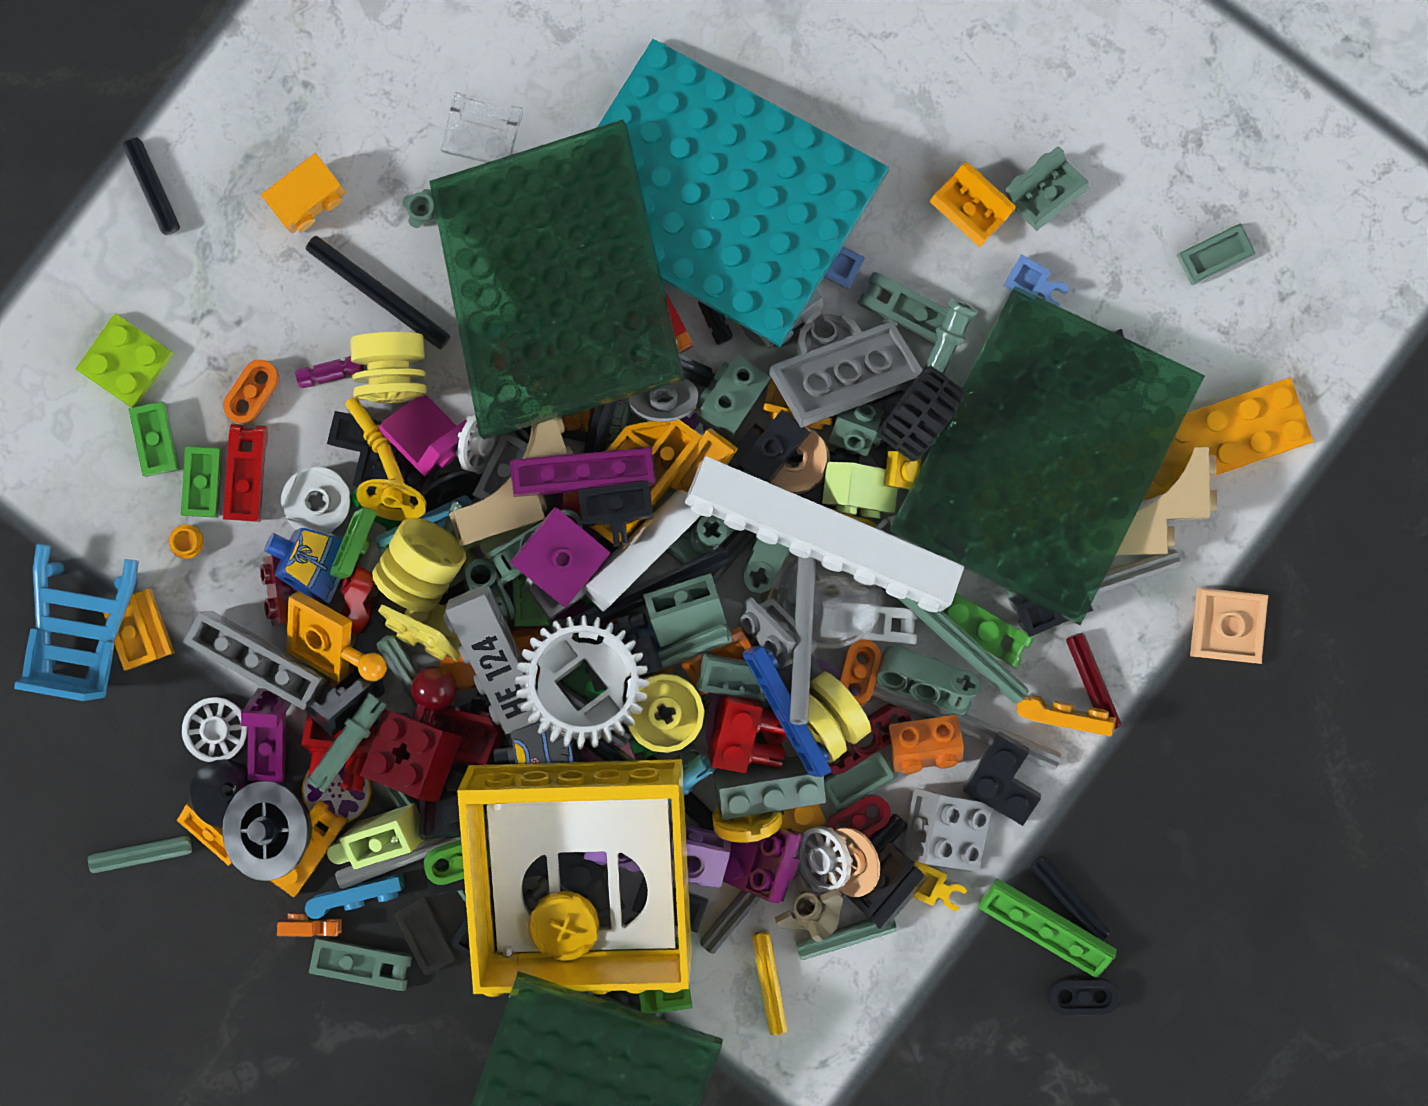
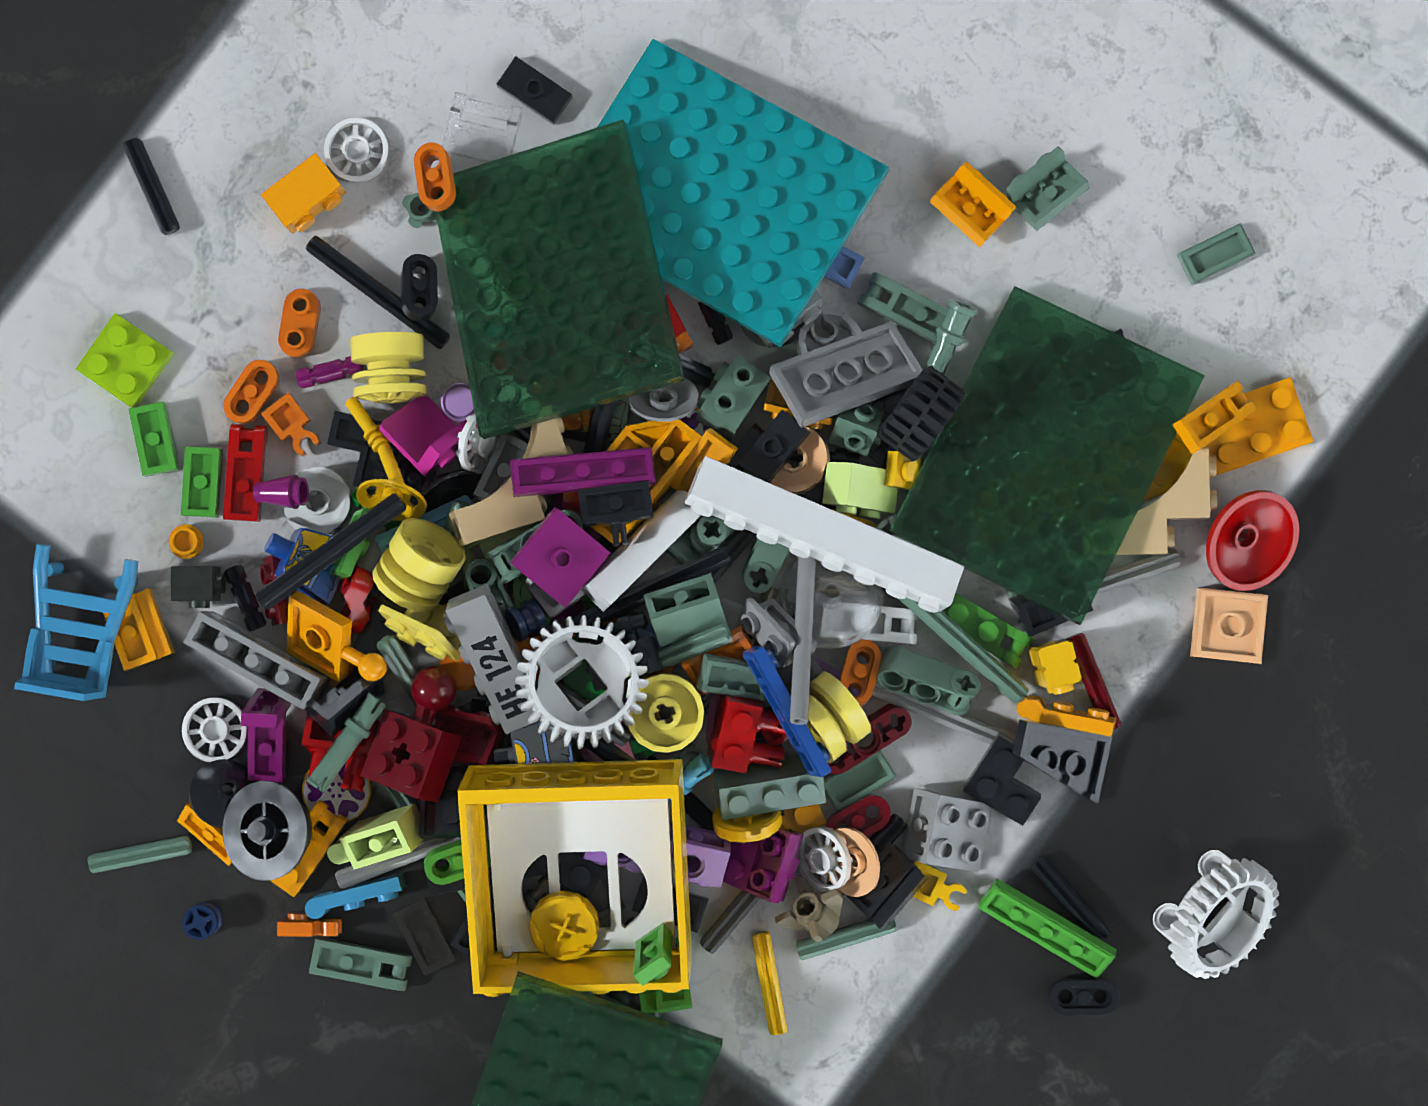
(195, 924): none -> dark blue wheel
(197, 585): none -> pearl dark grey brick
(245, 597): none -> black axle
(283, 491): none -> magenta cone
(288, 421): none -> orange plate
(299, 322): none -> orange plate
(331, 551): none -> black axle
(356, 150): none -> white wheel
(419, 290): none -> black plate
(436, 179): none -> orange plate
(457, 402): none -> lavender piece
(525, 620): none -> dark blue wheel
(534, 90): none -> black plate
(653, 954): none -> bright green plate
(926, 744): orange bracket -> none
(1033, 279): medium blue plate -> none
(1054, 666): none -> yellow brick
(1065, 754): none -> wing
(1214, 417): none -> light orange plate
(1232, 928): none -> white piece
(1252, 540): none -> red dish

